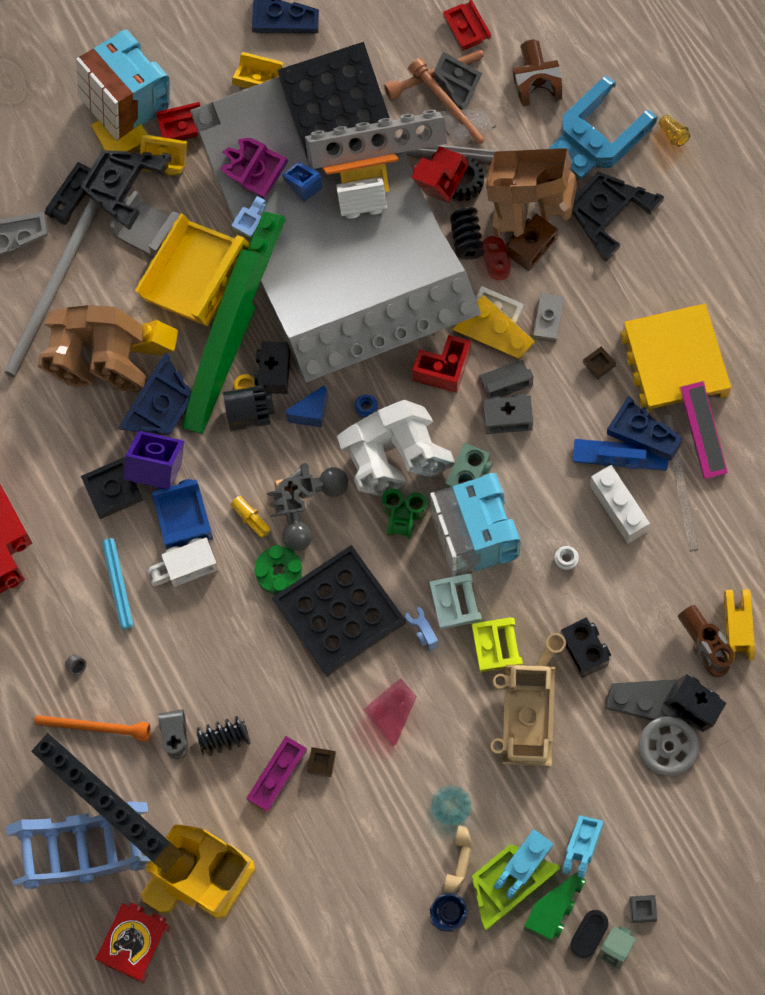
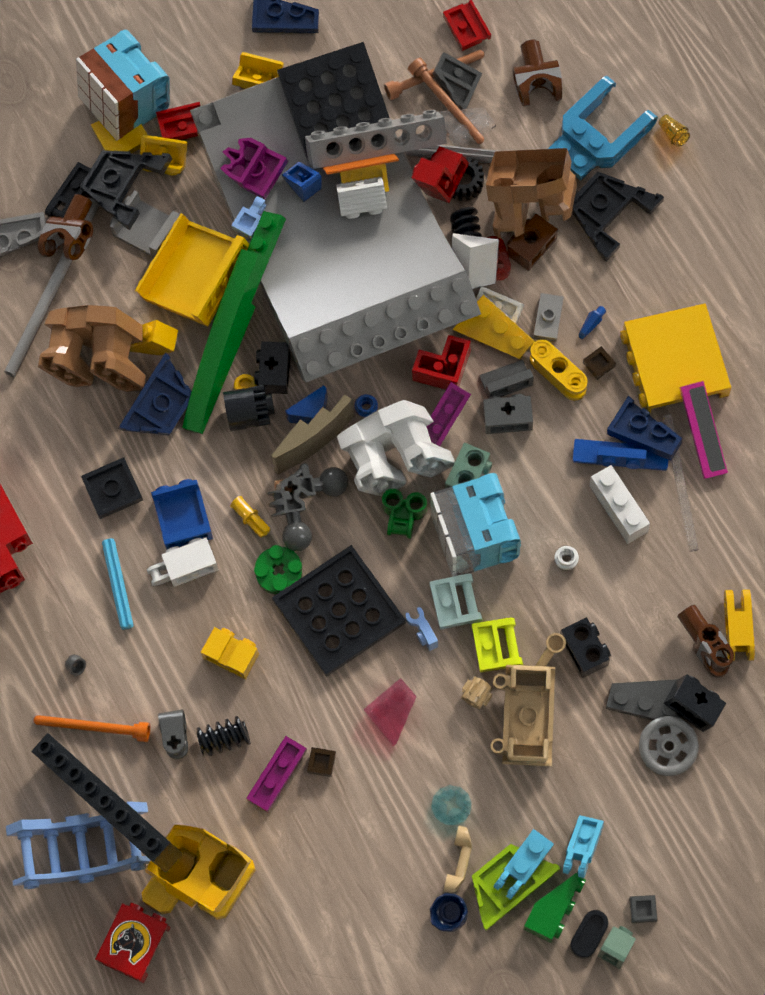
(68, 231): none -> reddish brown connector
(153, 460): dark purple brick -> none
(229, 652): none -> yellow brick
(309, 438): none -> dark tan slope
(446, 412): none -> magenta plate
(476, 692): none -> tan gear
(477, 257): none -> white slope
(546, 357): none -> yellow piece
(592, 320): none -> blue bar

